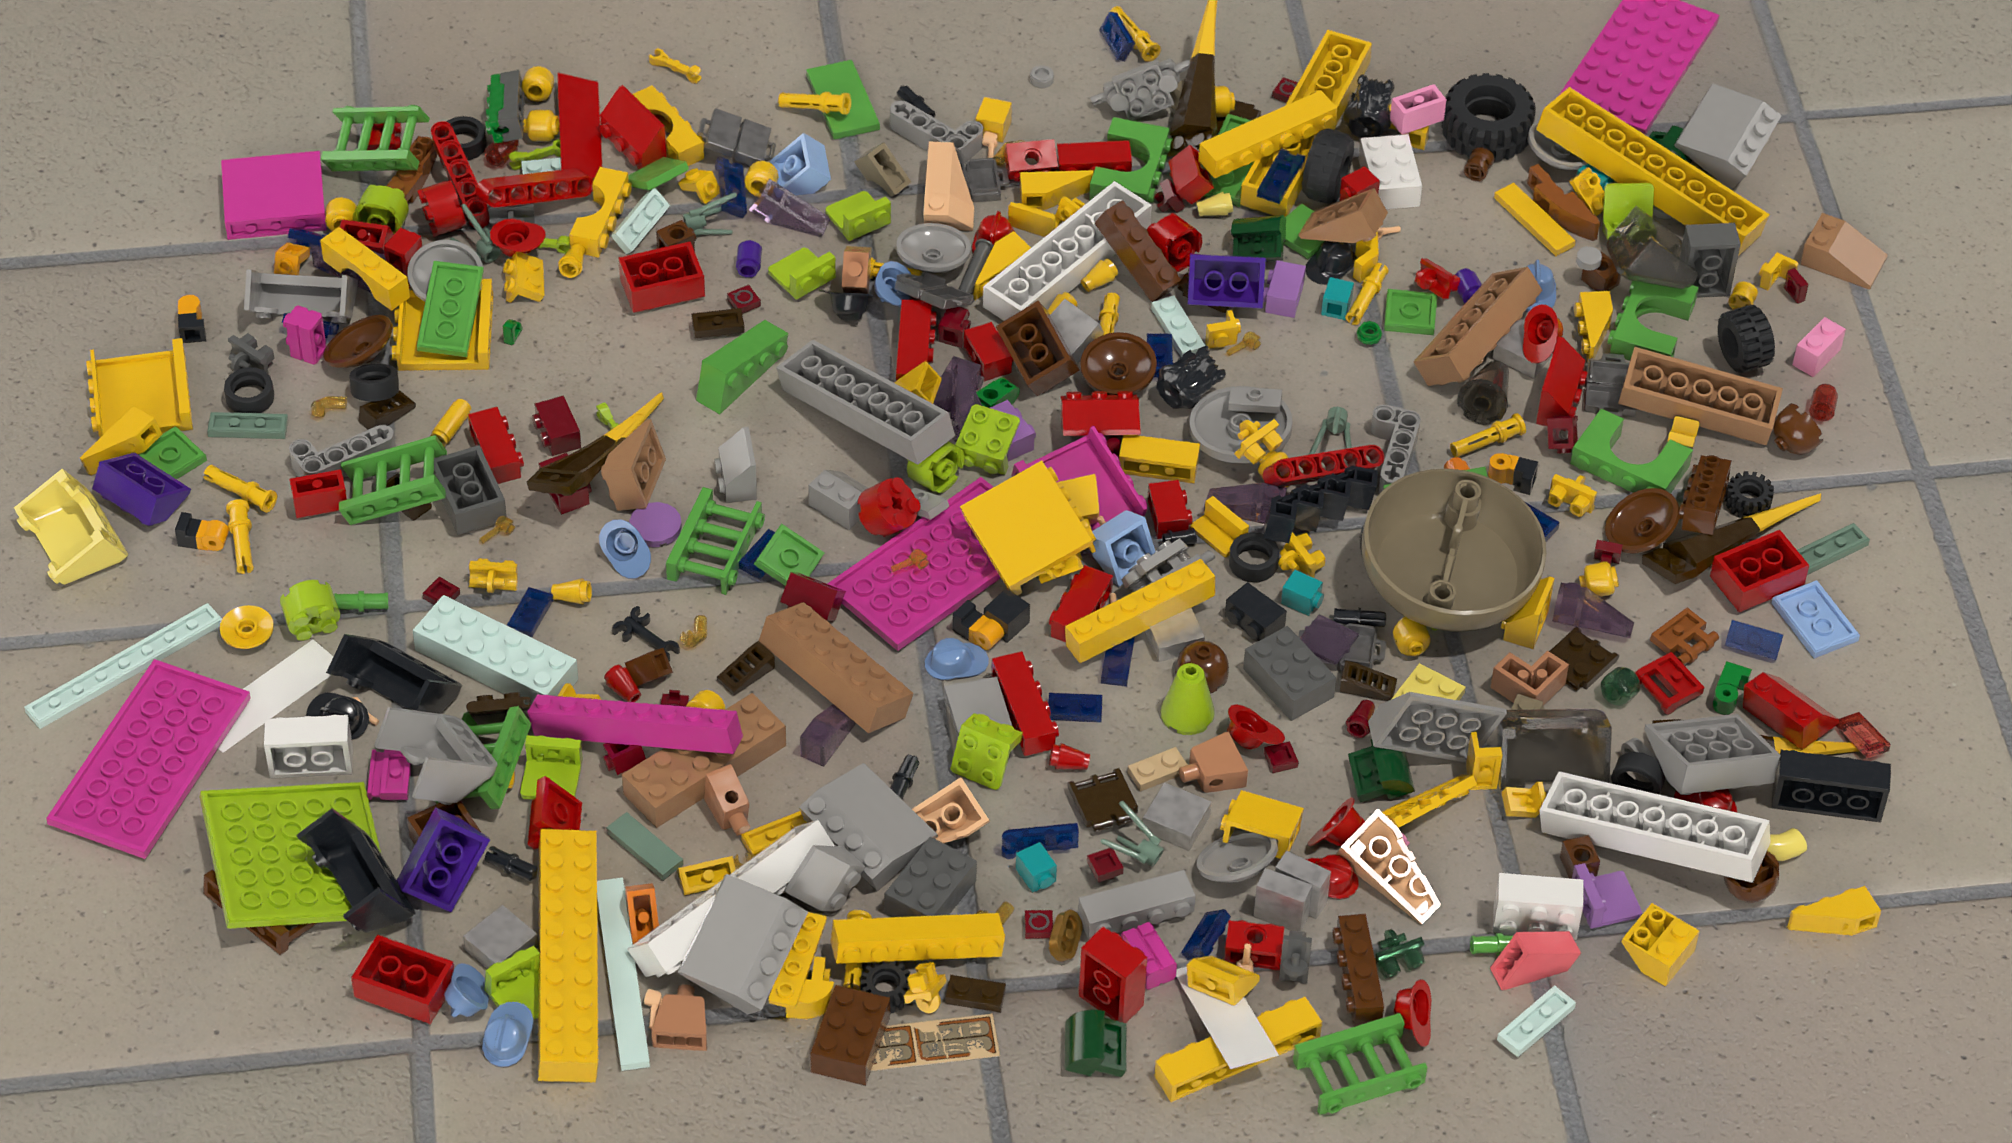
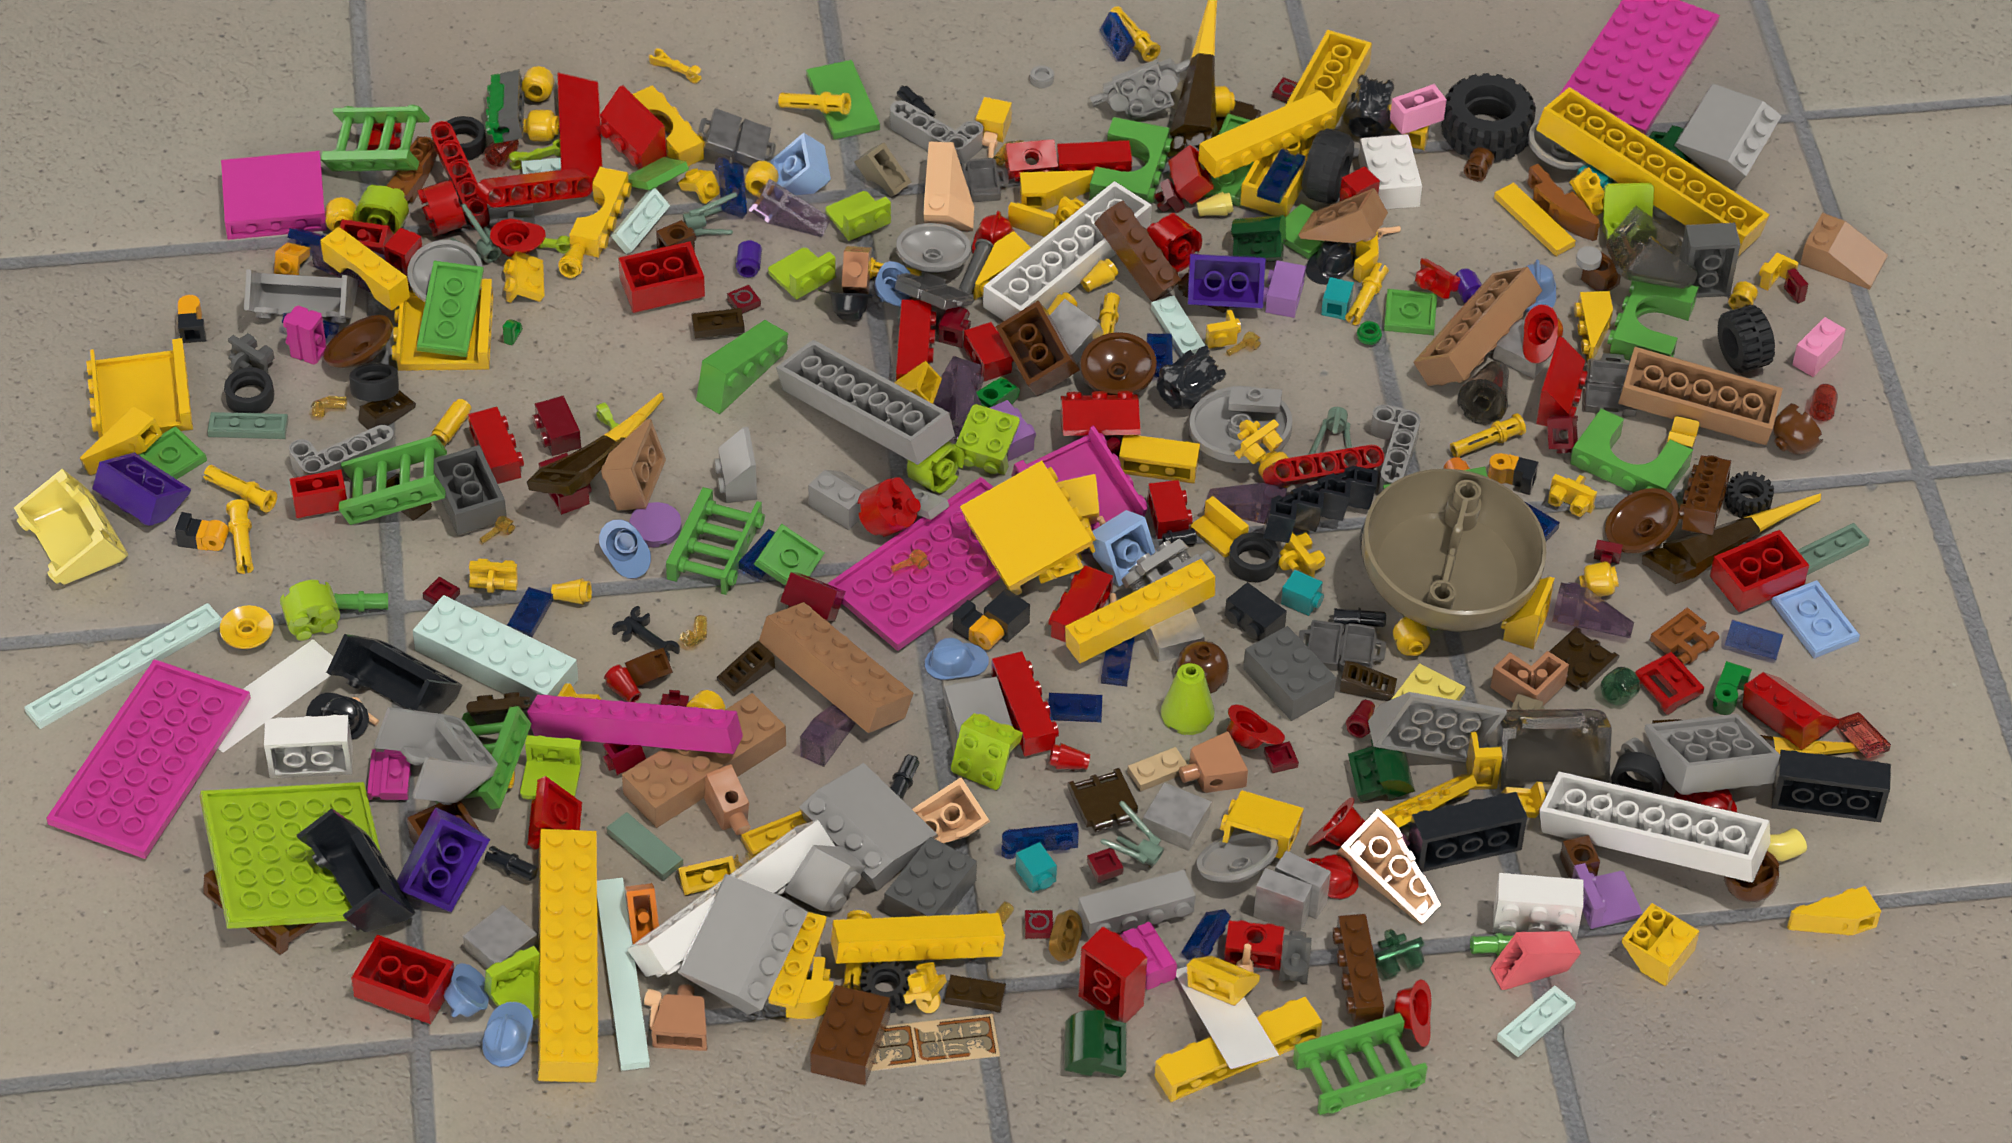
(1328, 639): clear purple piece -> none
(1467, 831): none -> black brick

